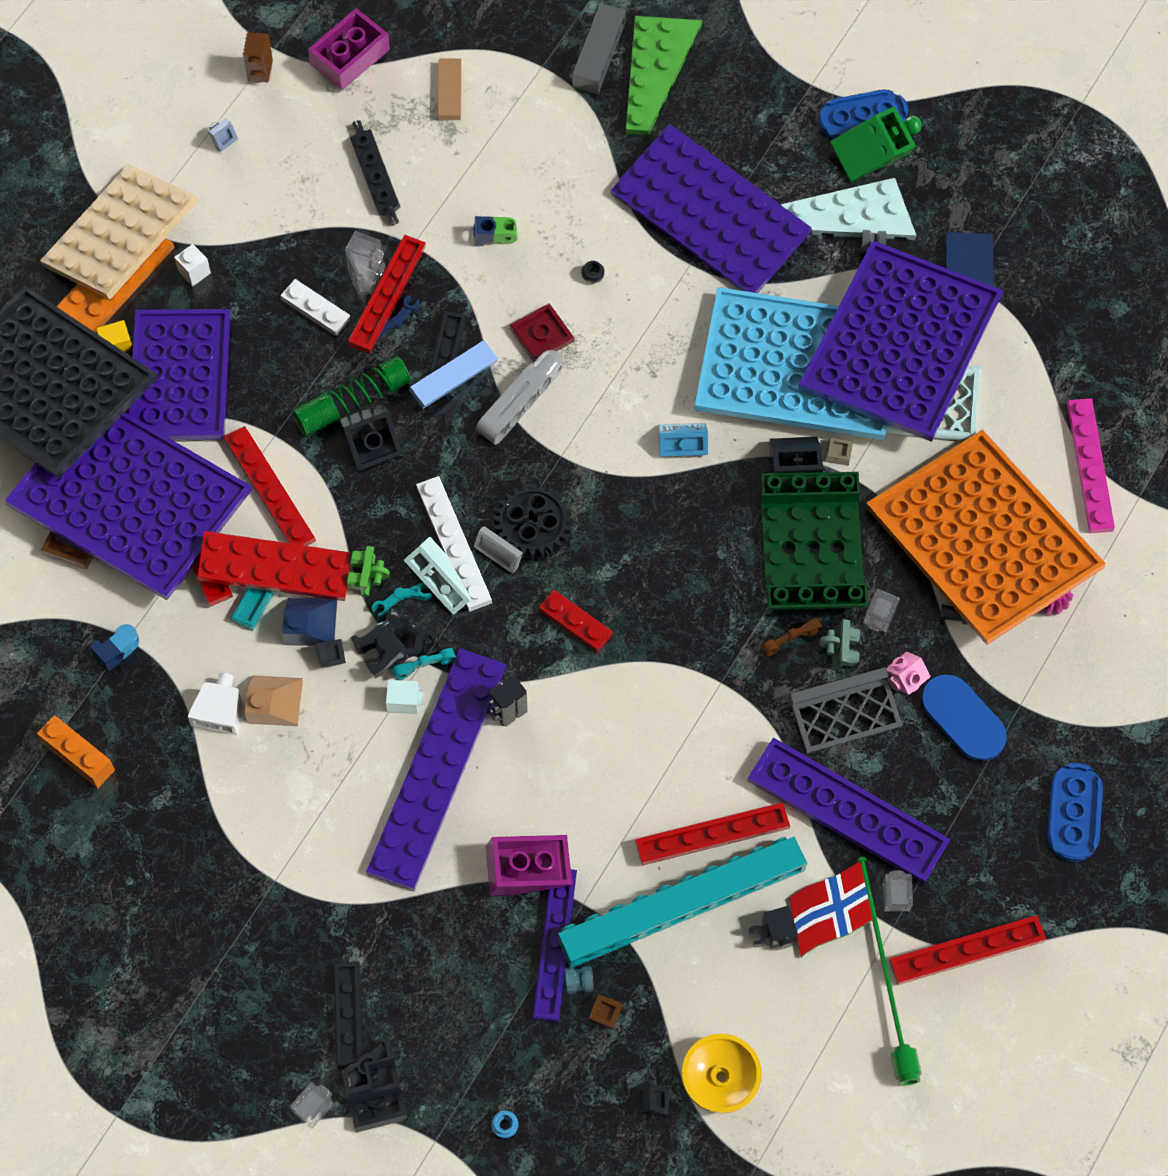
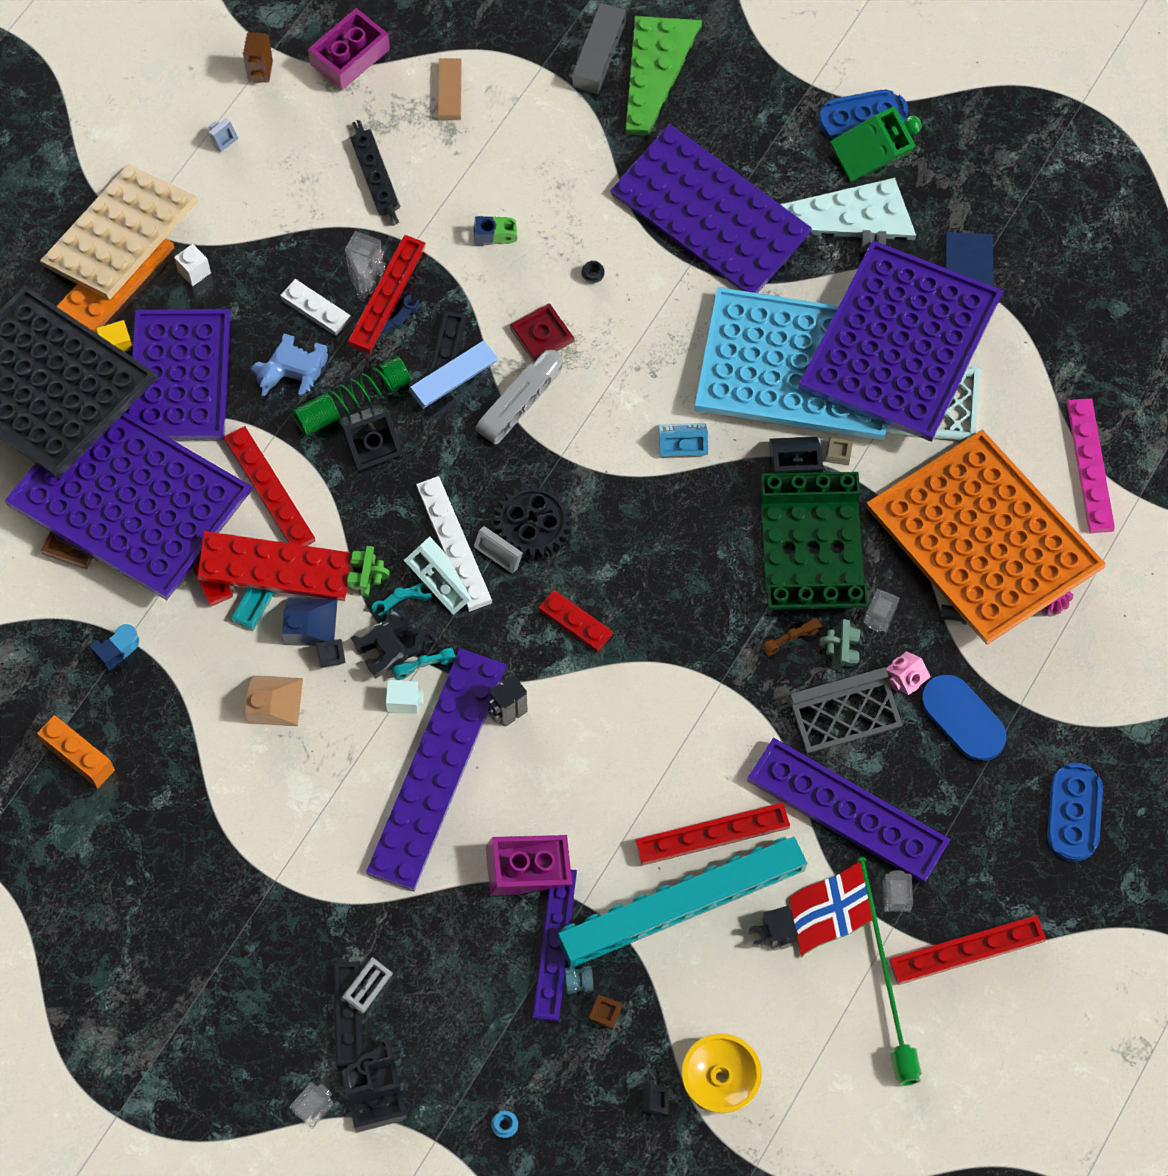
(217, 706): white torso -> none
(292, 363): none -> medium blue animal
(354, 1002): none -> light grey tile

